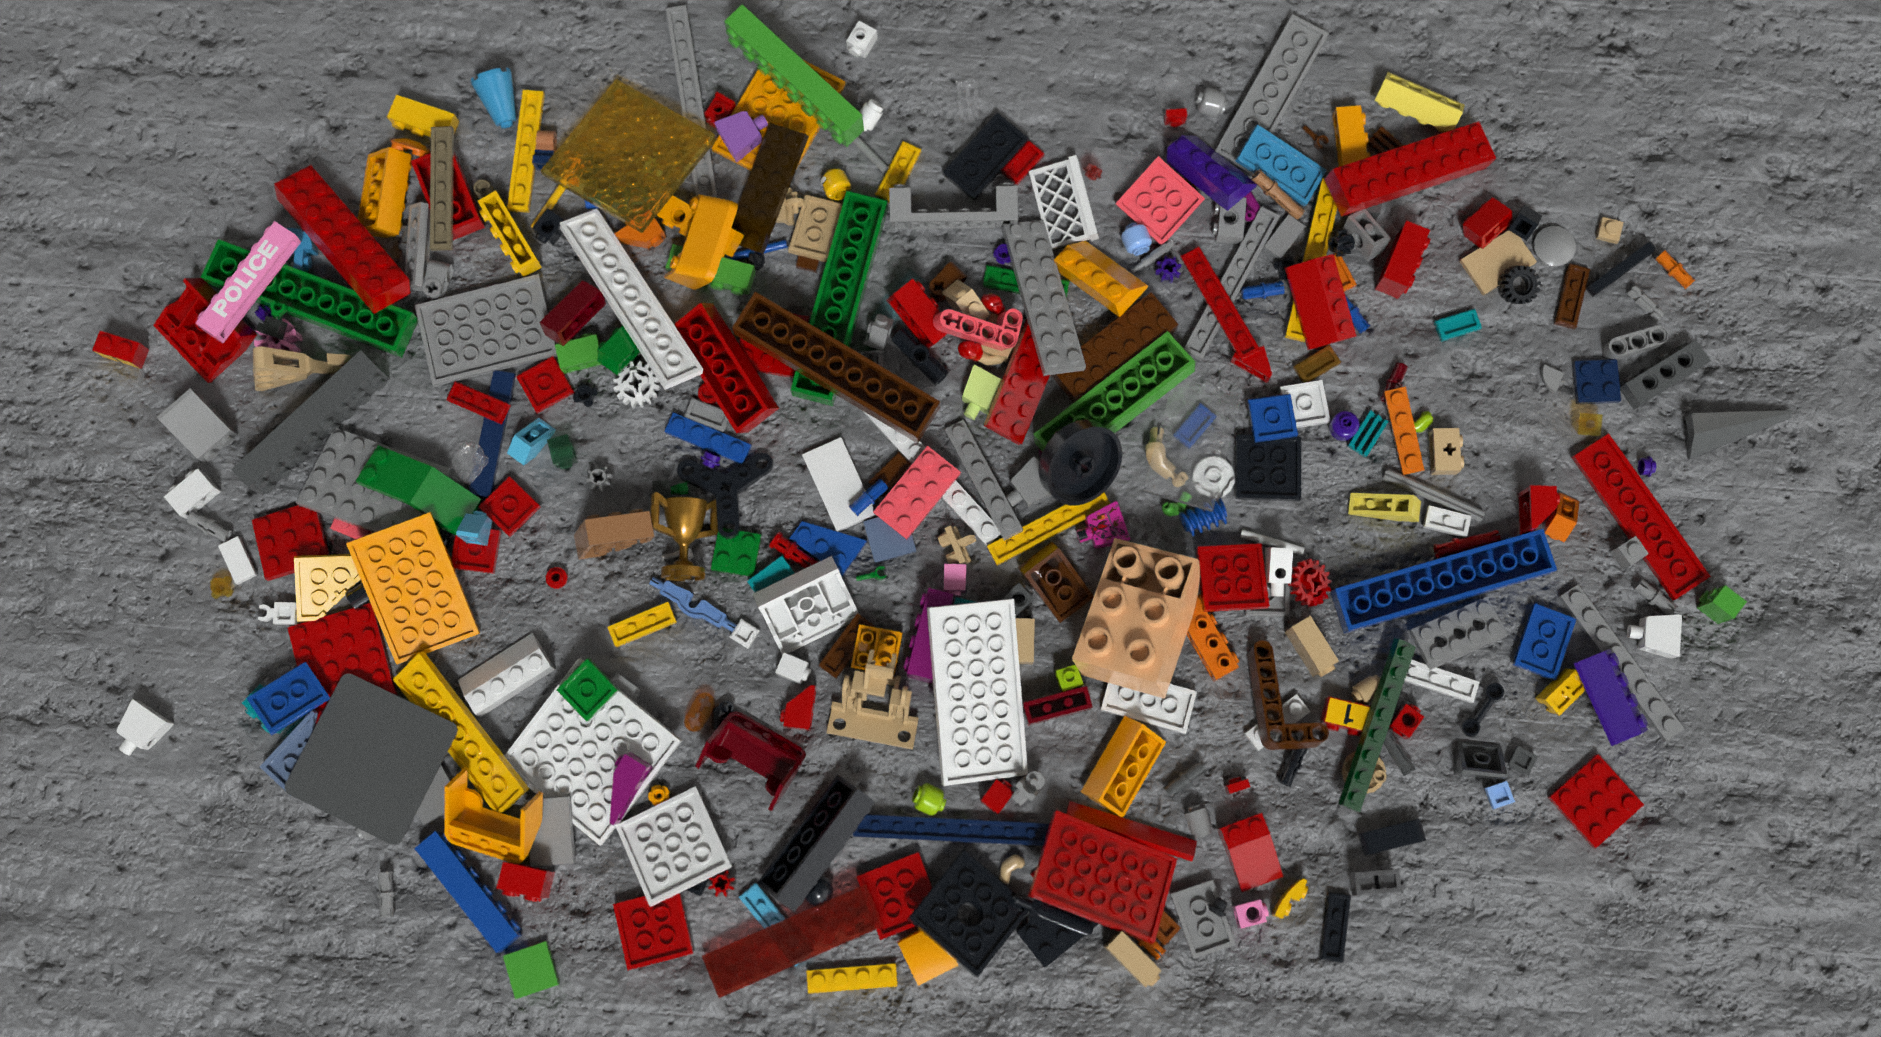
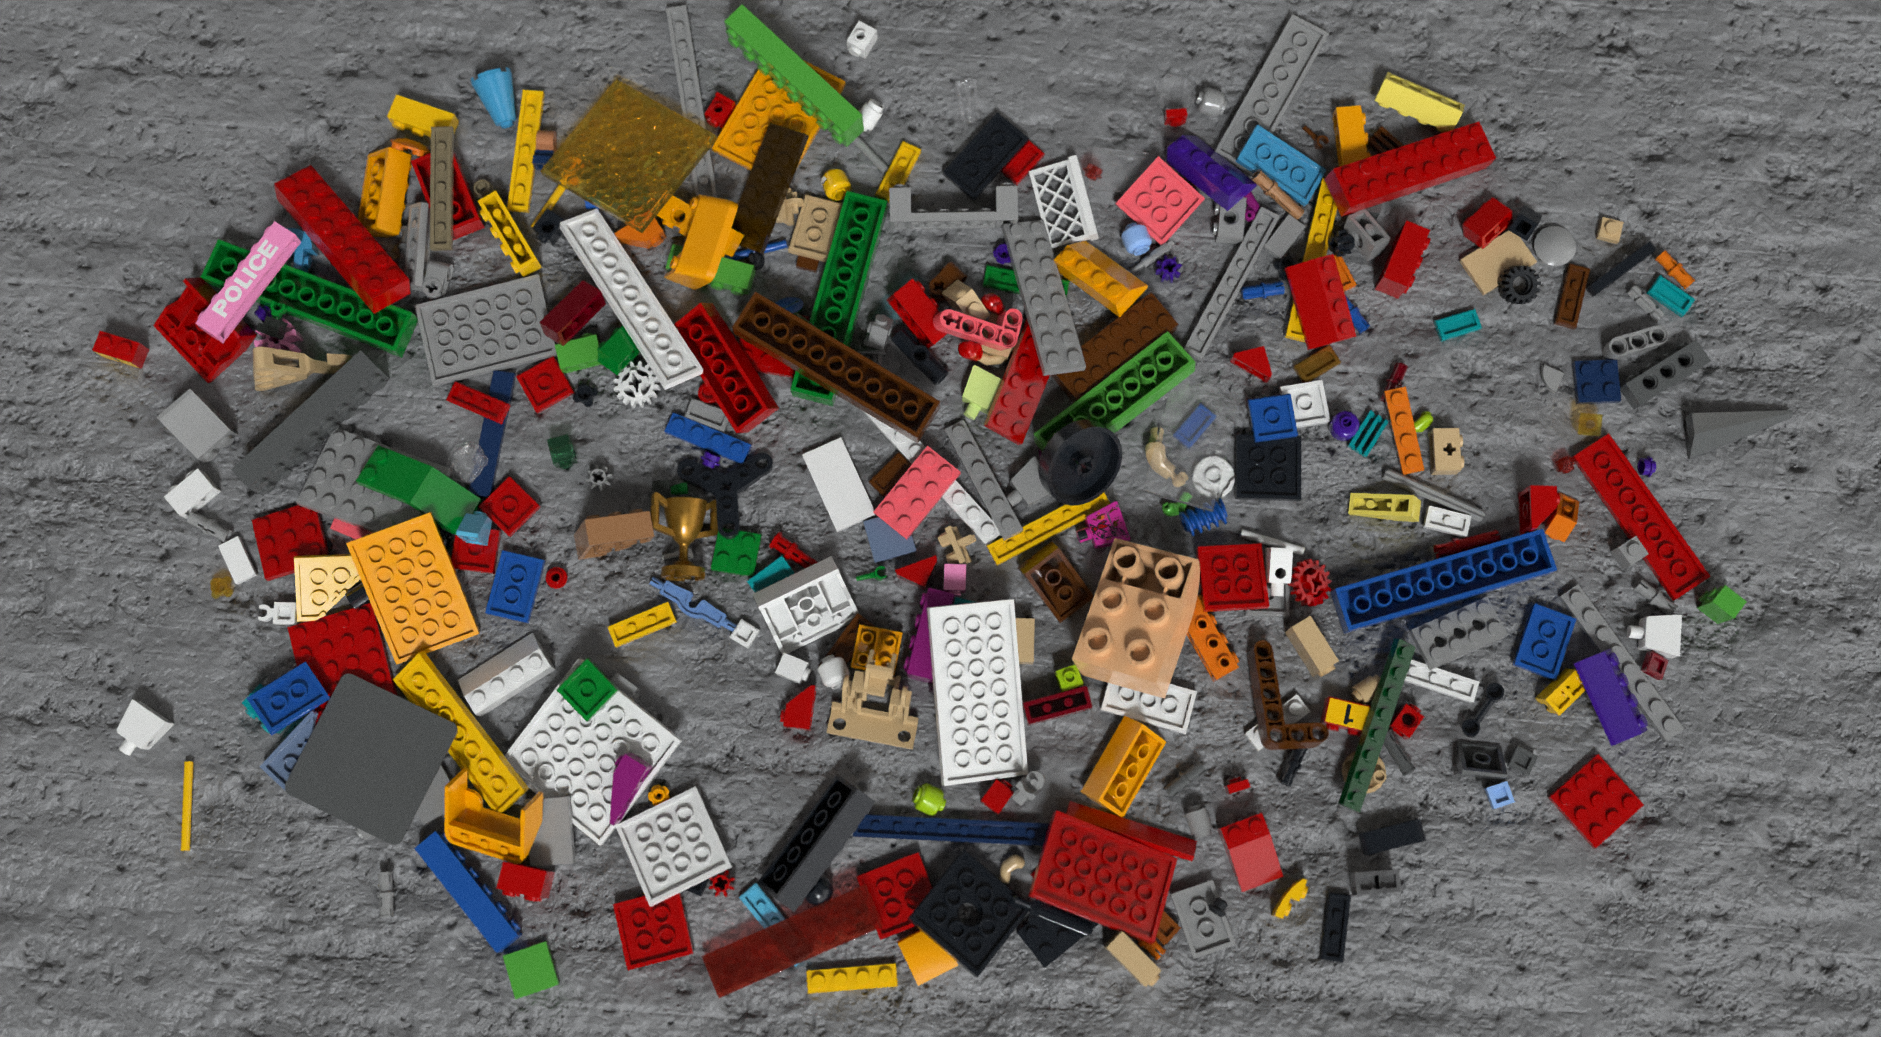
(187, 806): none -> yellow bar
(515, 587): none -> blue plate
(530, 441): medium azure slope -> none
(694, 710): clear orange beam -> none
(721, 712): black arm -> none
(741, 133): medium lavender torso -> none
(757, 749): dark red windscreen -> none
(794, 306): none -> blue piece
(825, 543): blue wing -> none
(833, 671): none -> white head
(868, 497): blue axle -> none
(919, 572): none -> red slope
(1026, 592): dark grey brick -> none
(1220, 304): red tile -> none
(1240, 913): bright pink brick -> none
(1565, 464): none -> clear red plate
(1654, 665): none -> dark red tile
(1670, 296): none -> teal tile

